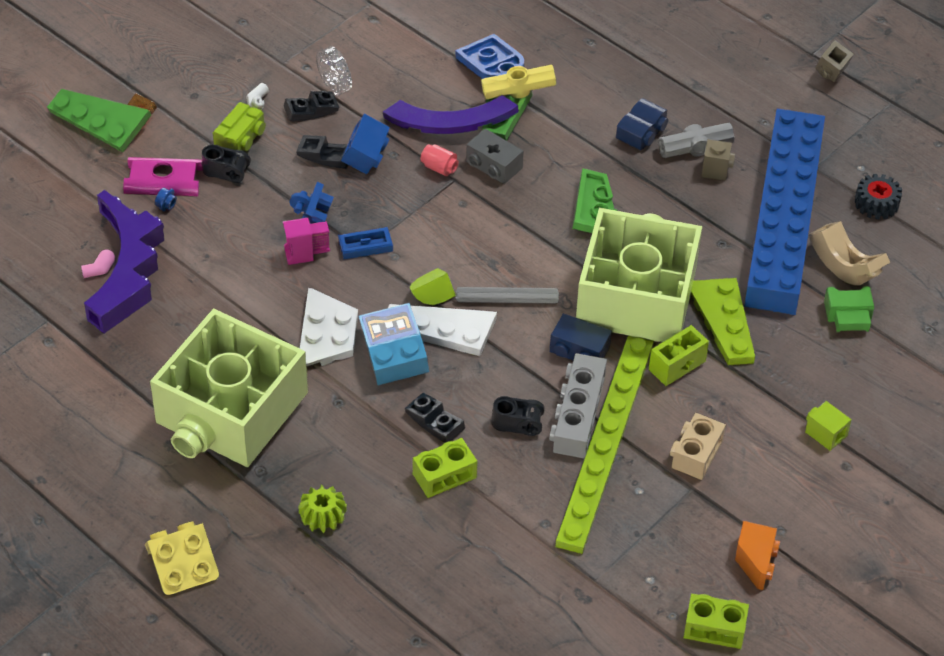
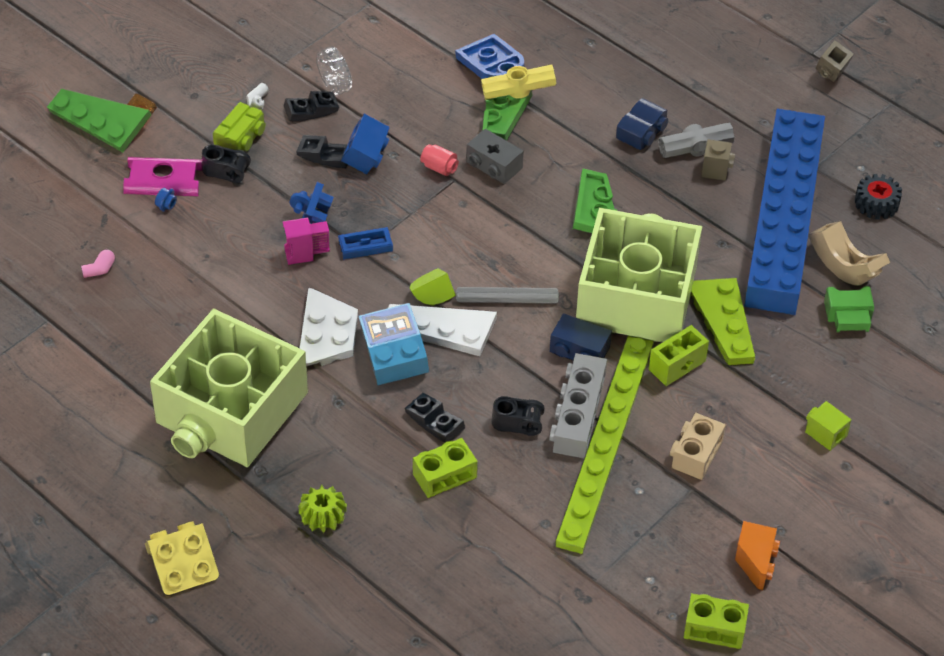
(128, 284): dark purple arch -> none
(450, 121): dark purple tile -> none

